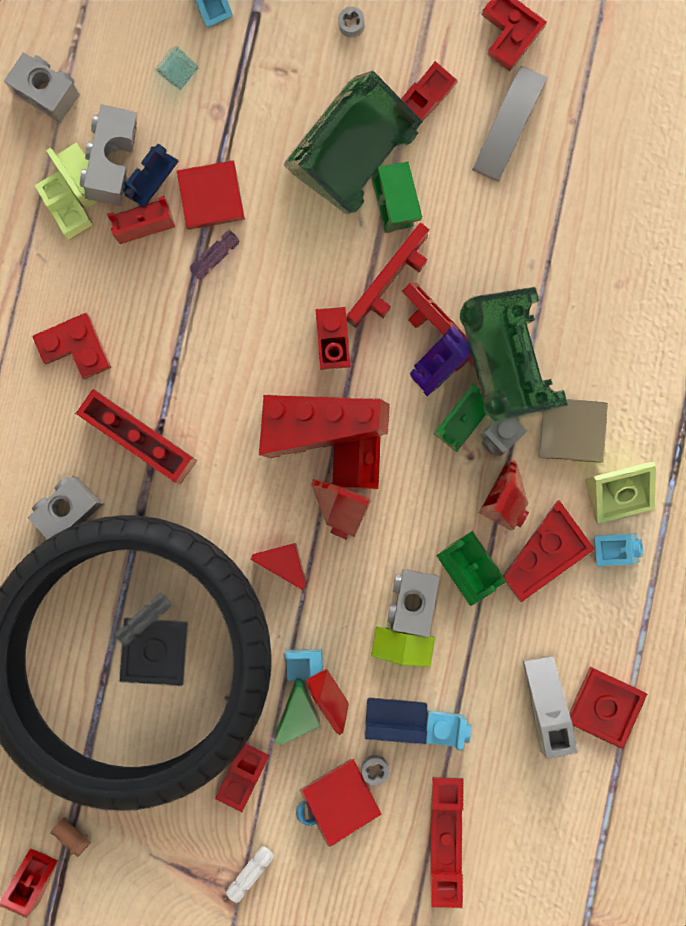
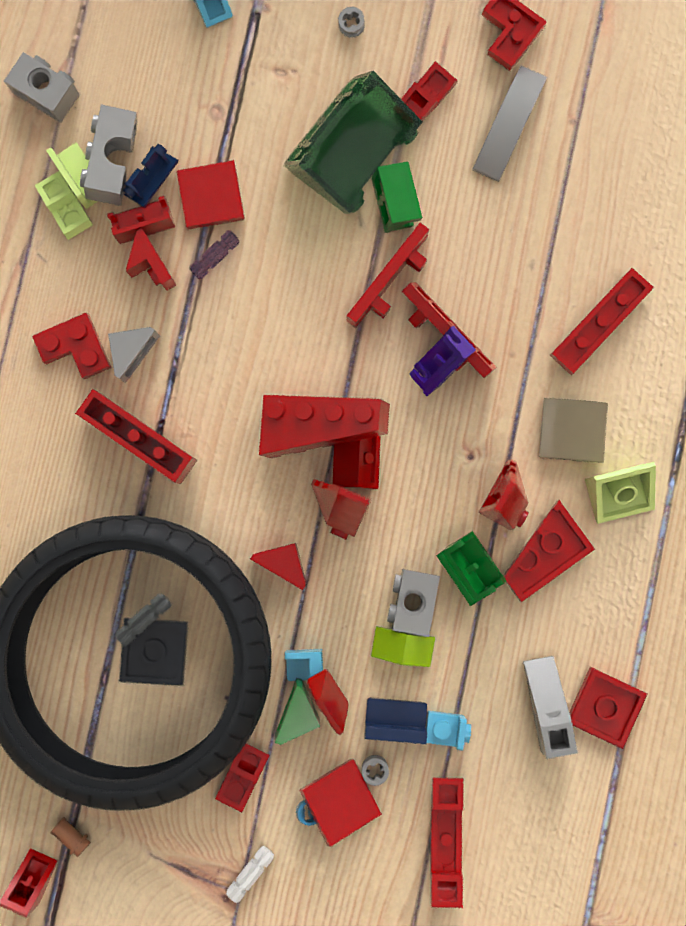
(81, 501): light grey brick -> none
(129, 350): none -> light grey slope
(145, 256): none -> red slope
(176, 67): clear light blue slope -> none
(332, 338): red slope -> none
(462, 419): green hinge -> none
(502, 436): light grey bracket -> none
(506, 356): clear green windscreen -> none
(601, 321): none -> red plate
(618, 549): medium azure bracket -> none

